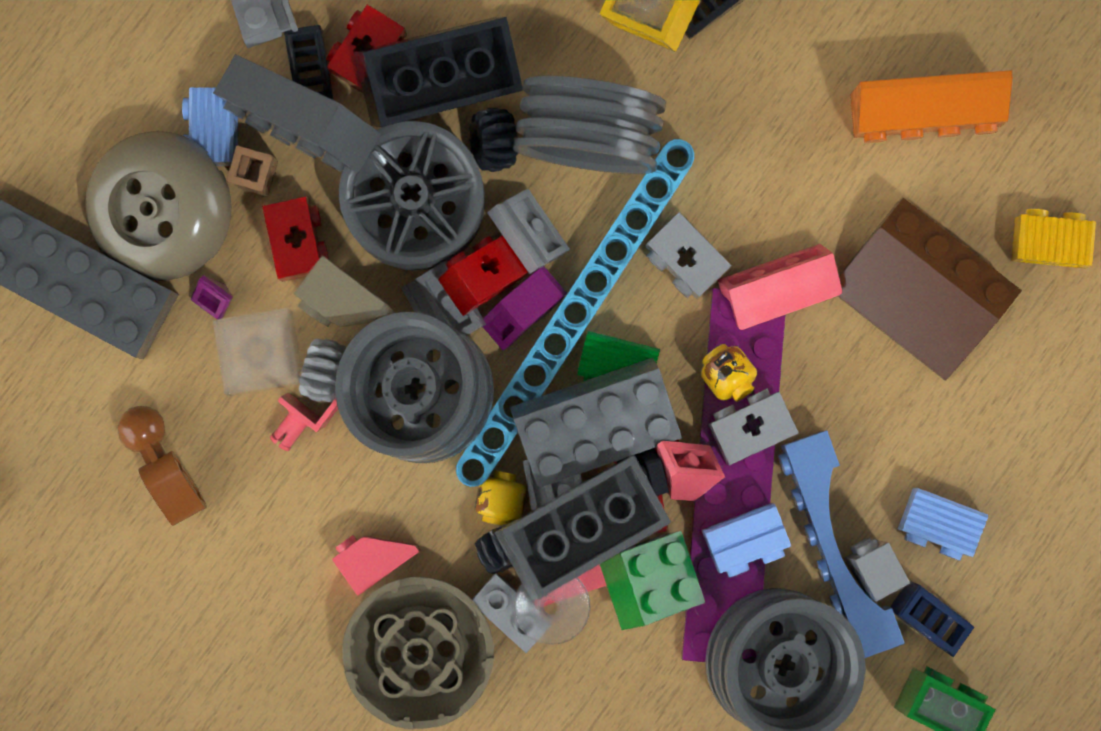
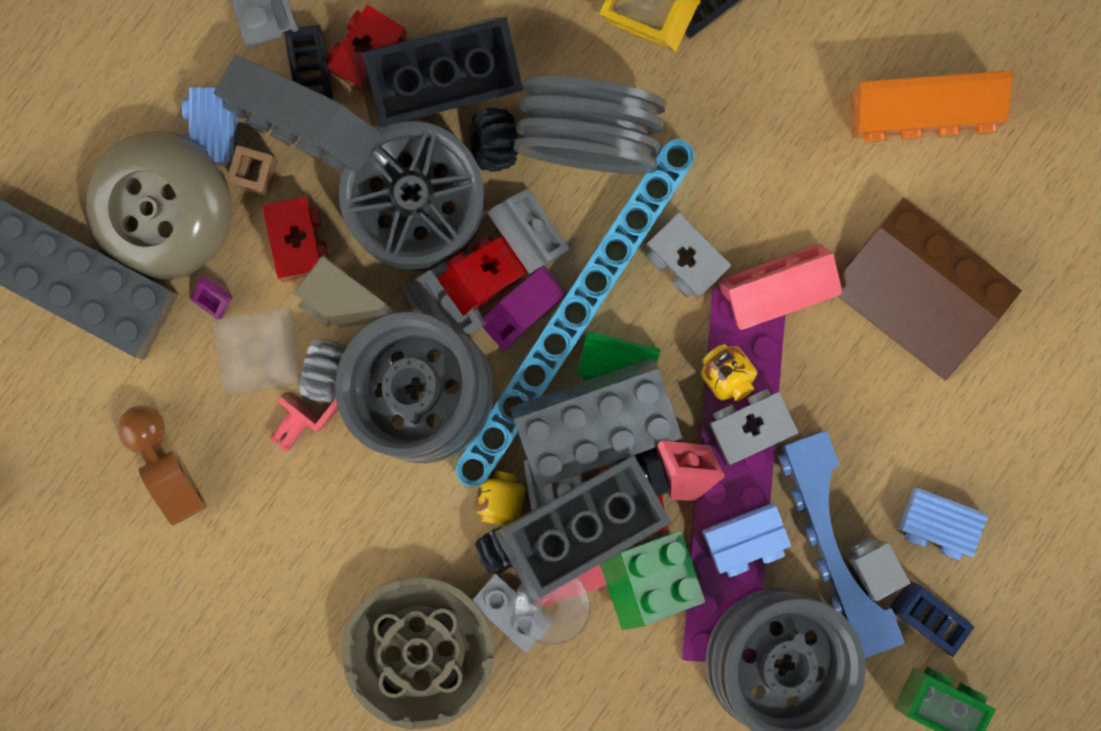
(371, 559): coral slope -> none
(1053, 239): yellow brick -> none

